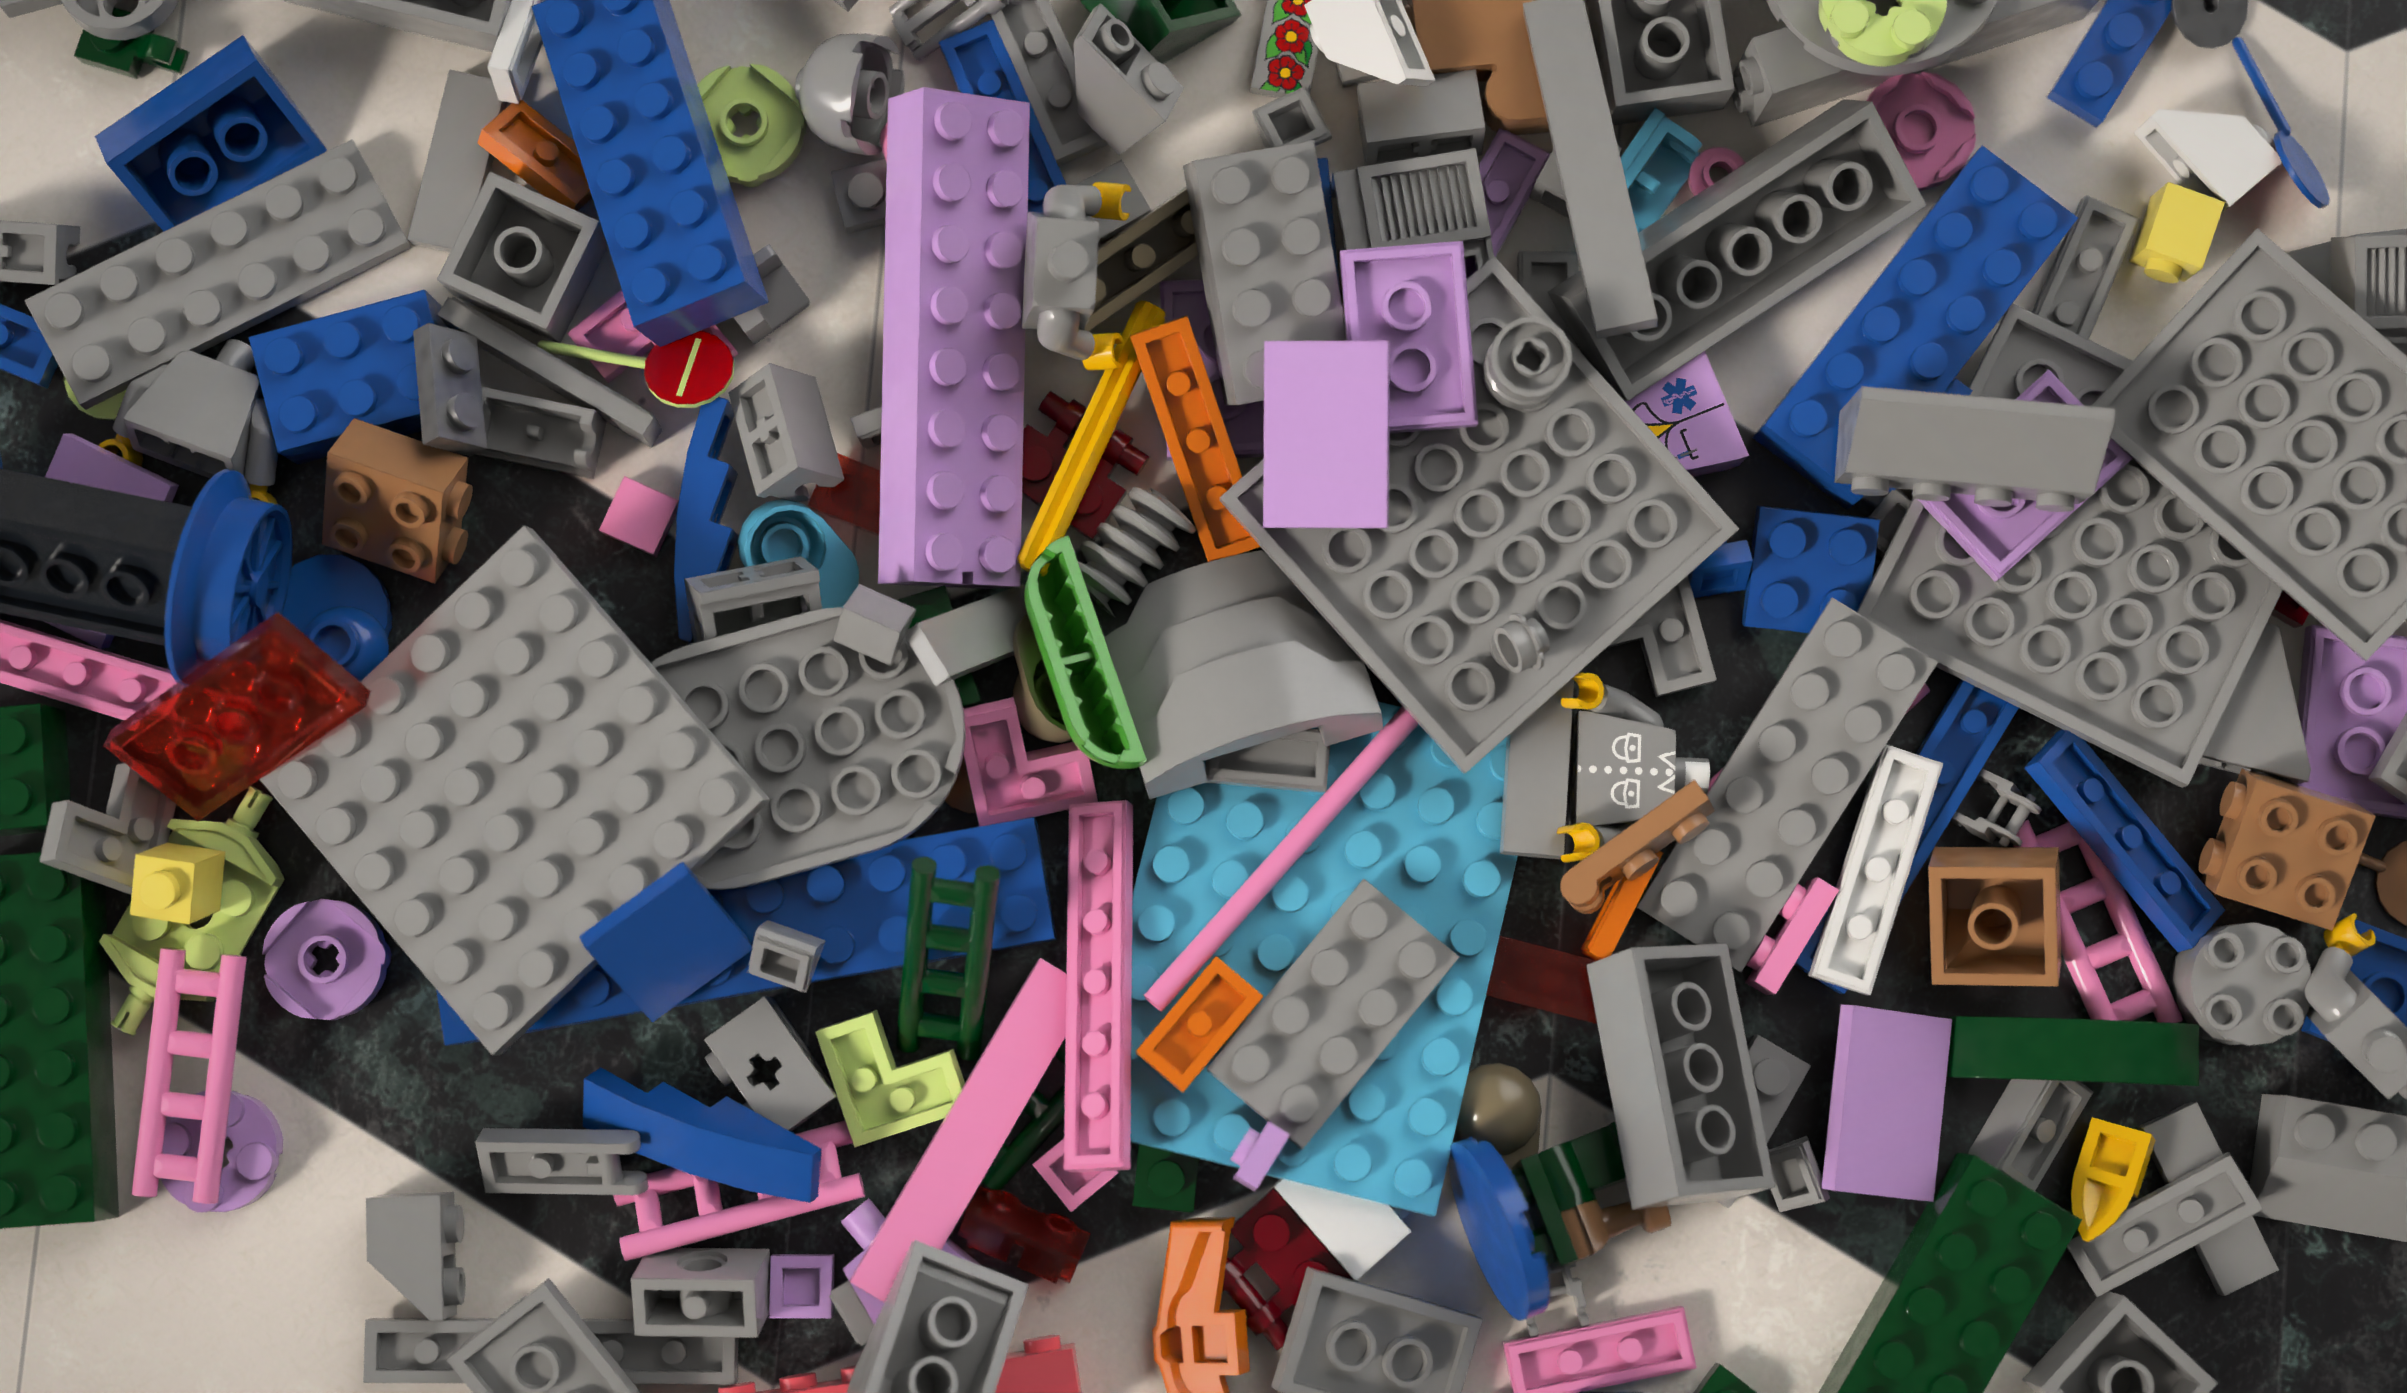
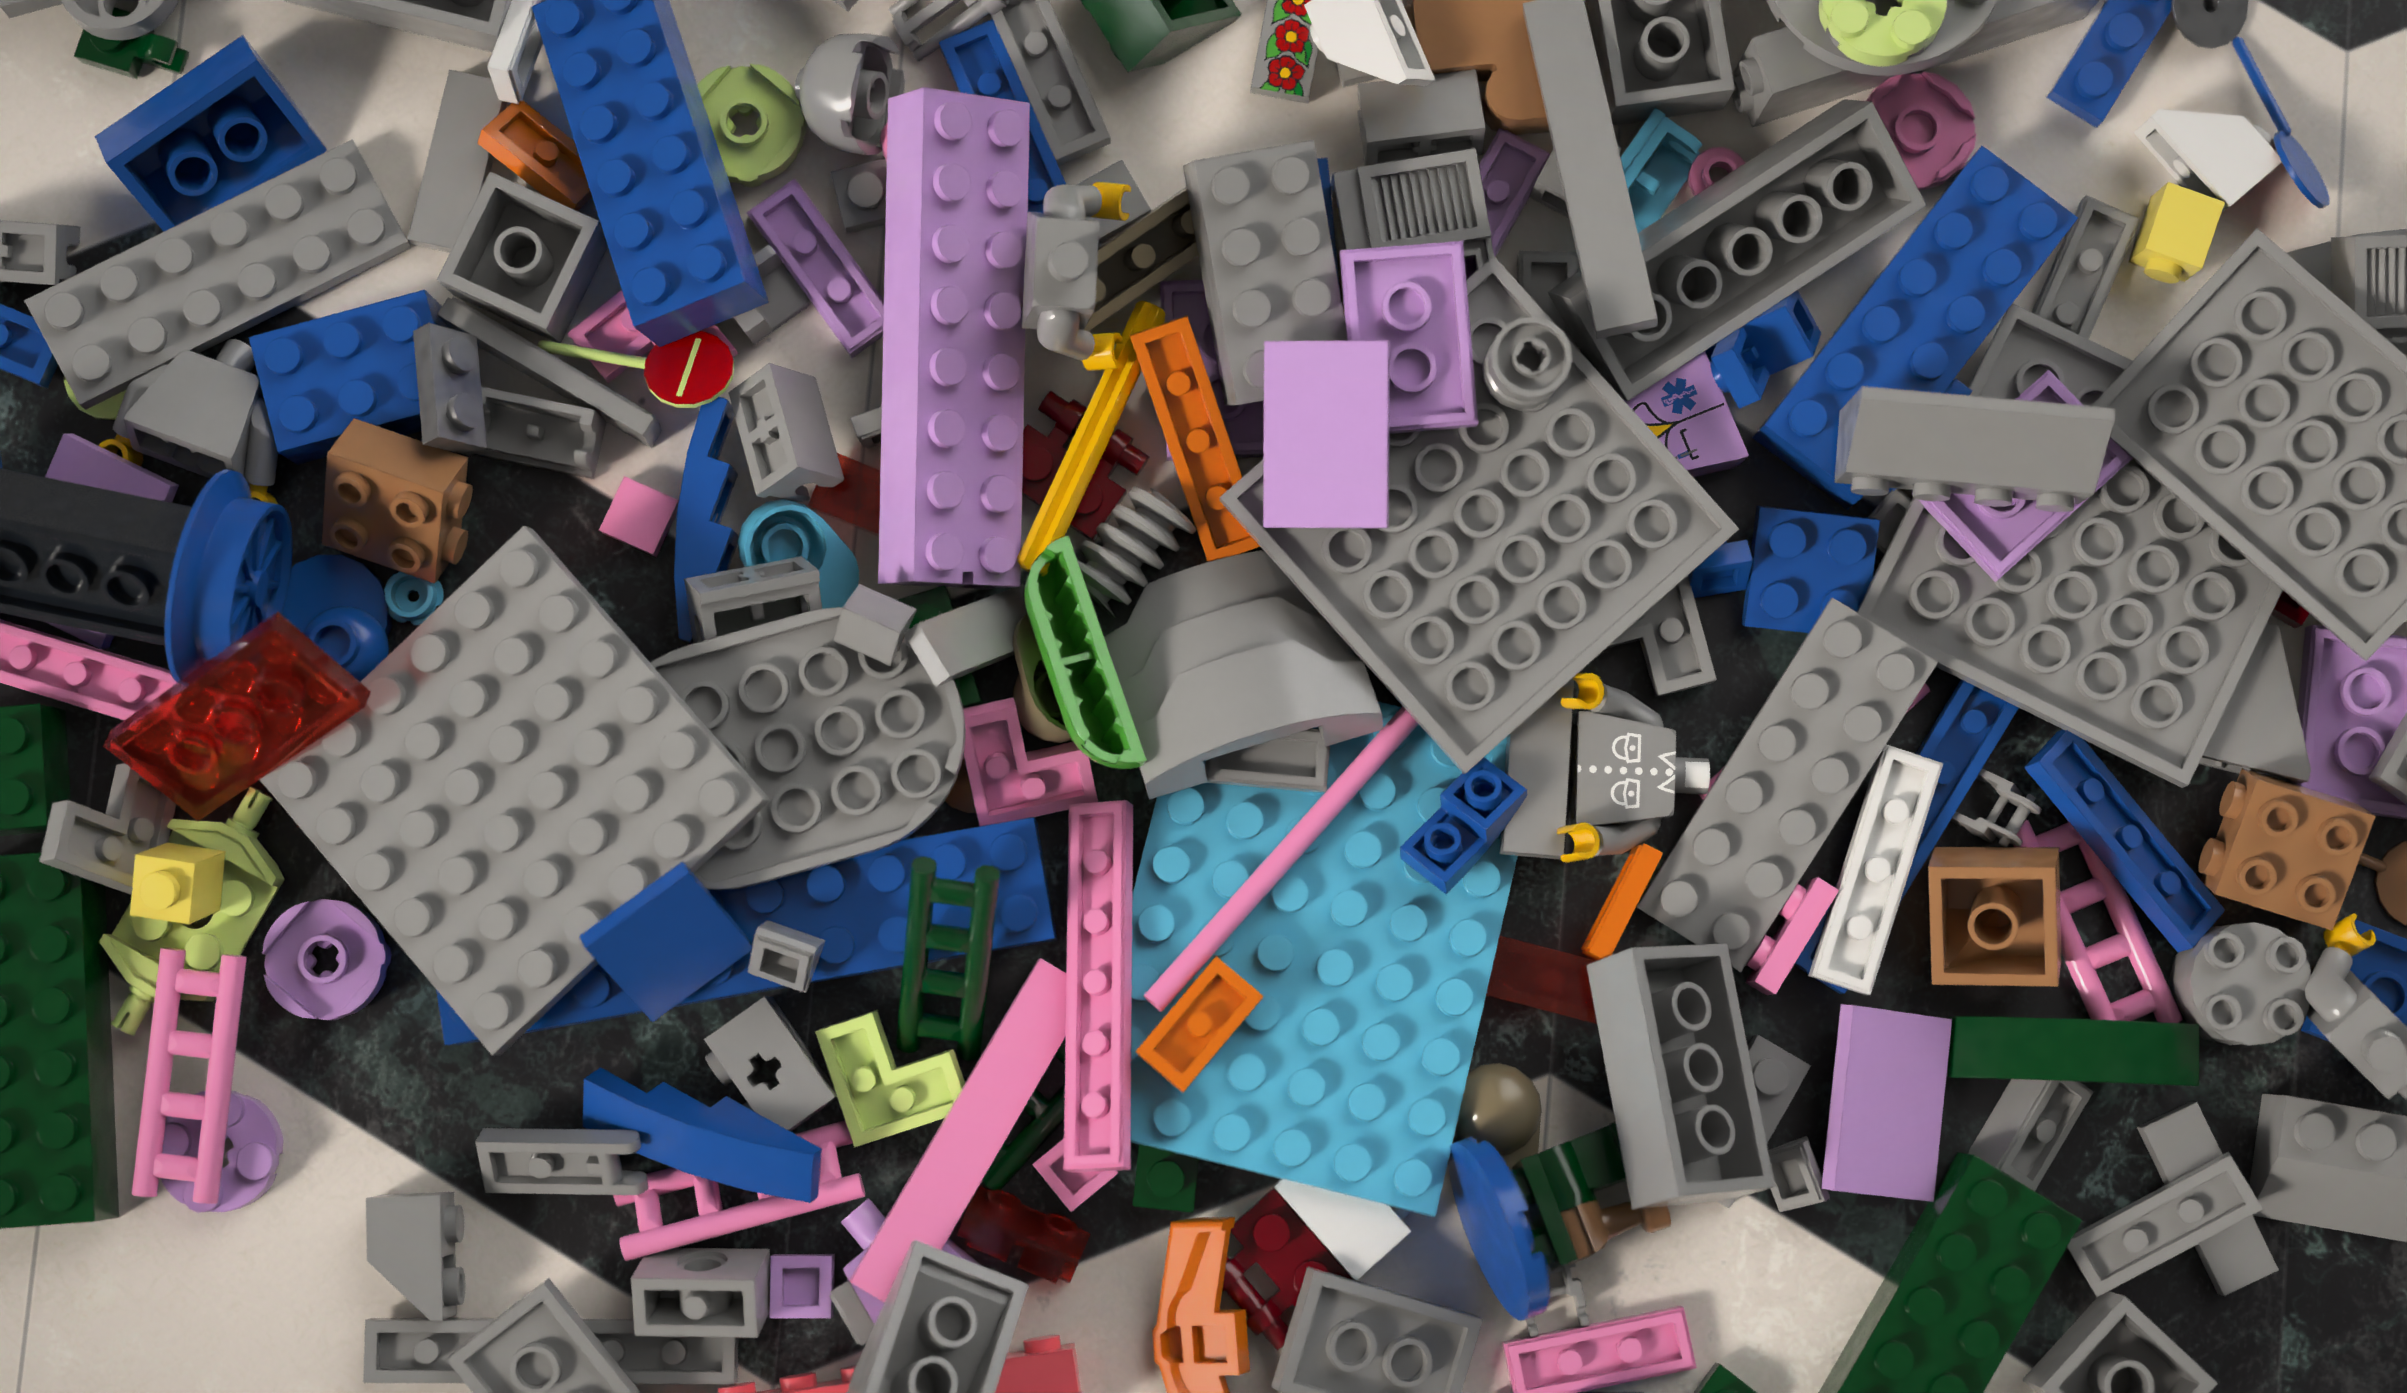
(397, 598): none -> medium azure plate
(821, 266): none -> lavender tile
(1119, 83): light grey slope -> none
(1257, 1154): lavender plate -> none
(1291, 120): light grey slope -> none
(1332, 1013): light grey plate -> none
(1464, 826): none -> blue slope
(1522, 643): light grey plate -> none
(1636, 847): medium nougat plate -> none
(1763, 347): none -> blue brick
(2108, 1175): yellow plate -> none

